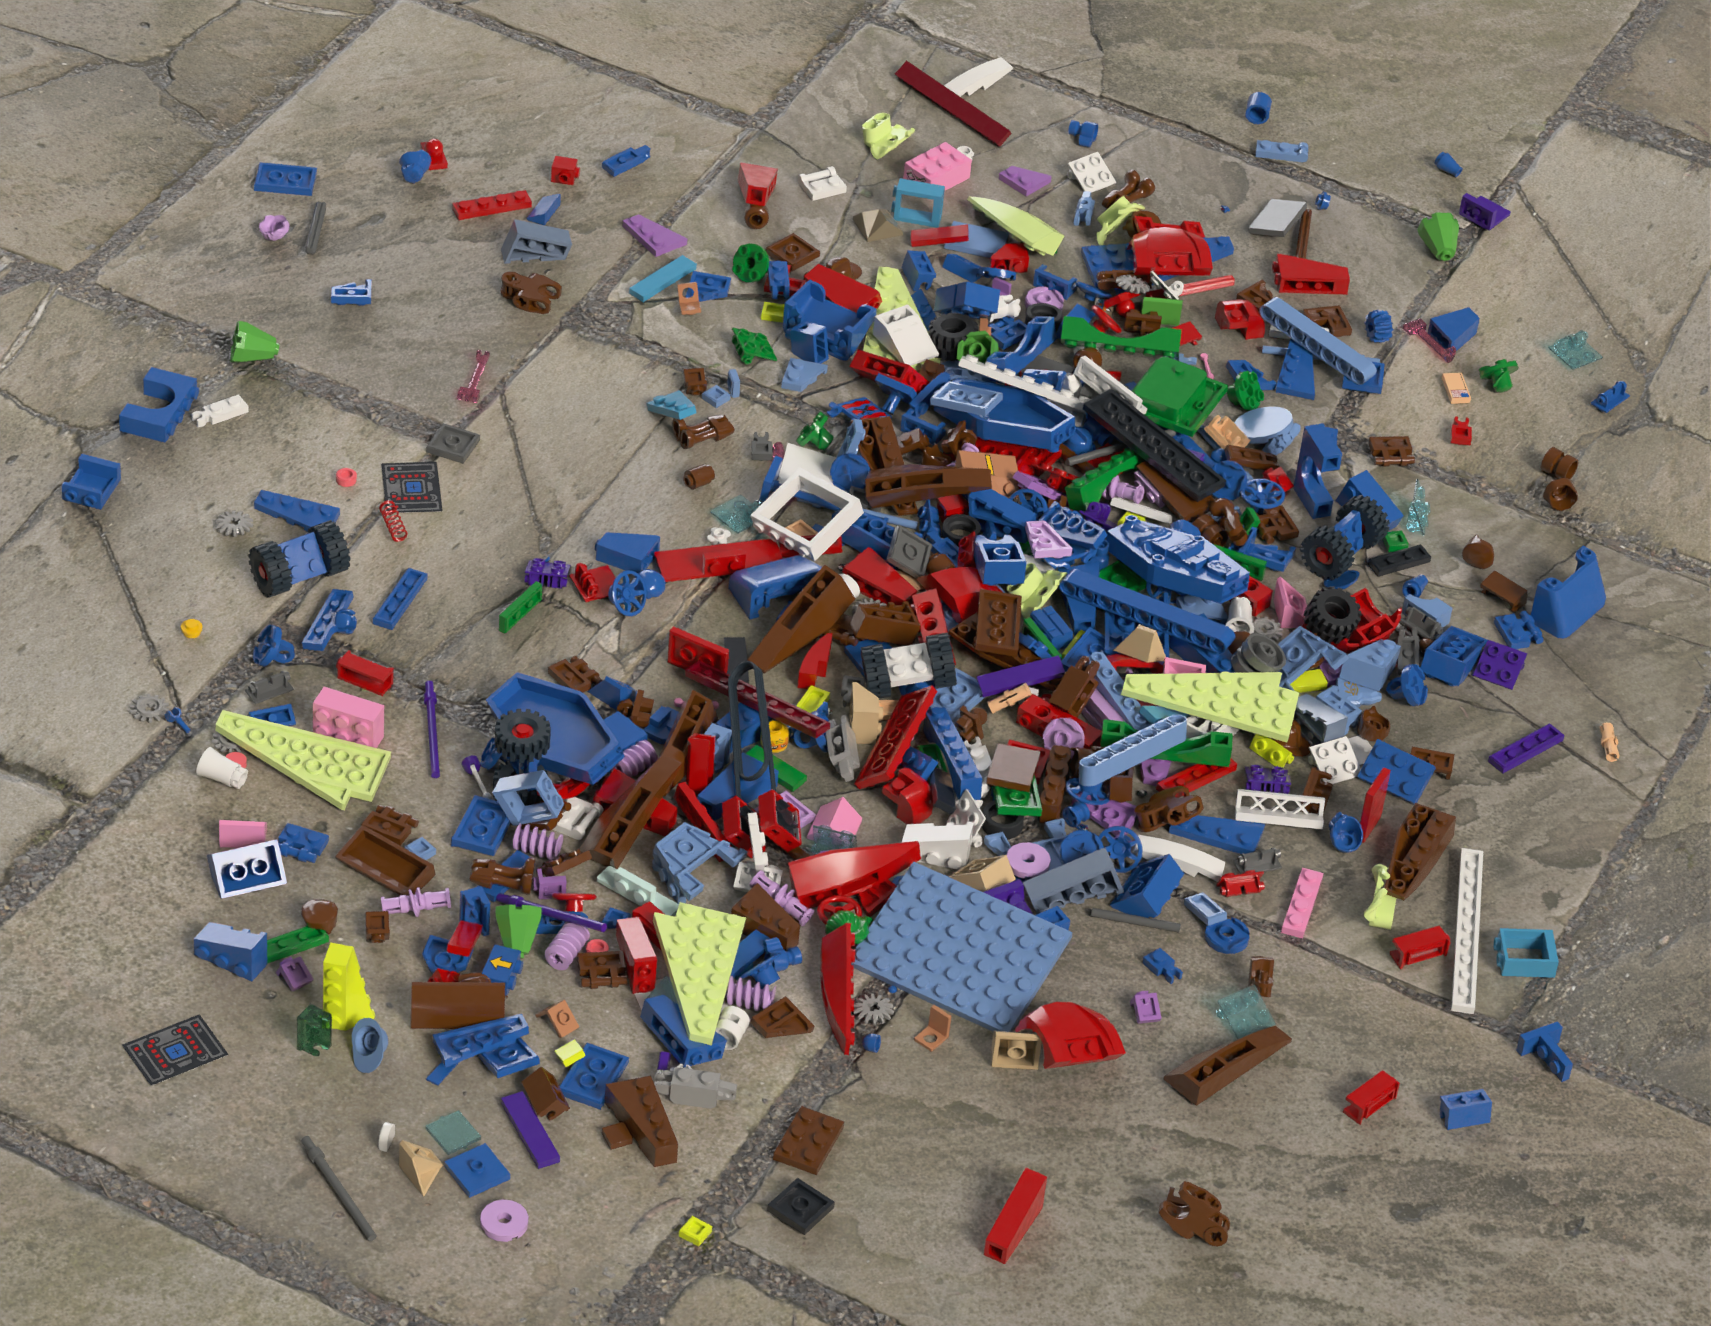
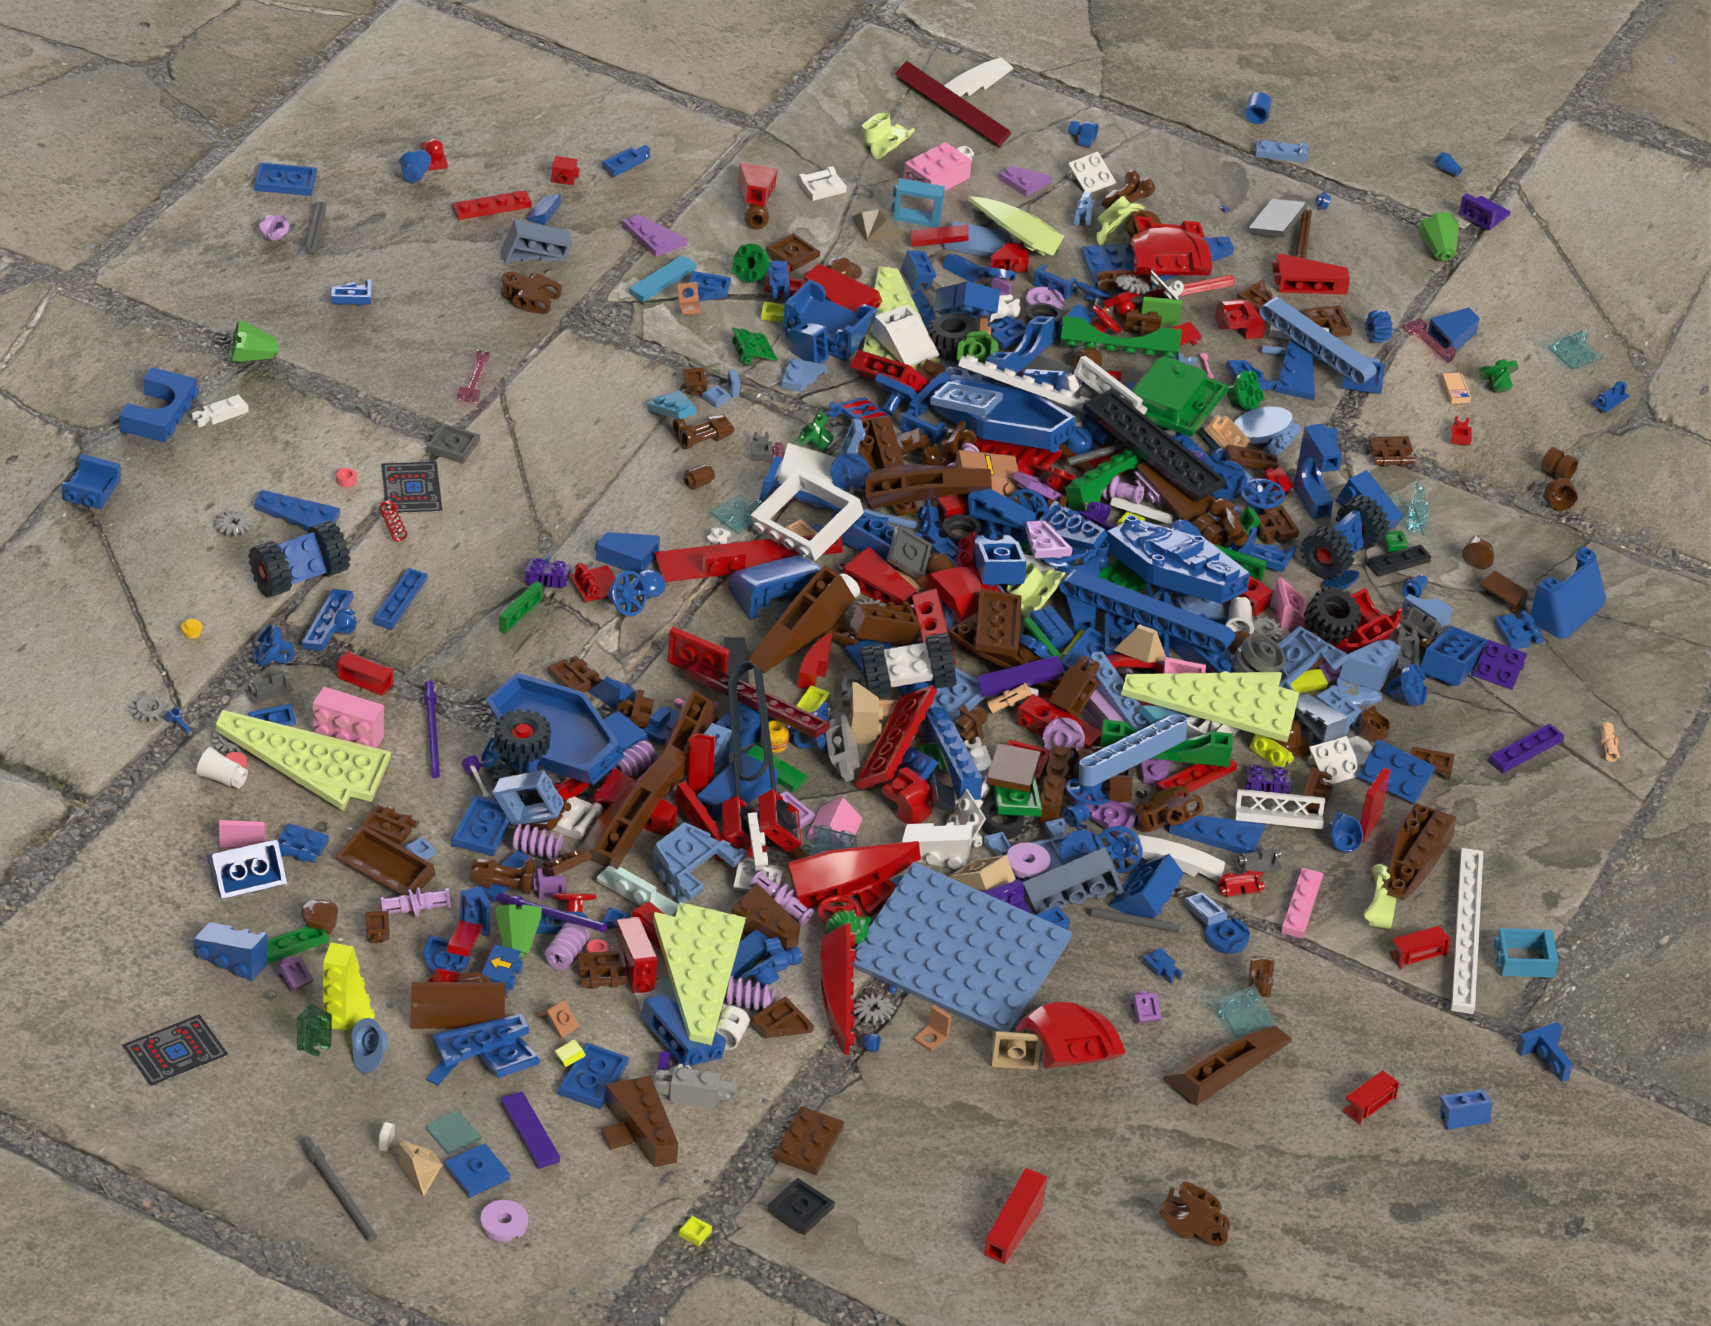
(545, 1094): reddish brown hinge -> none

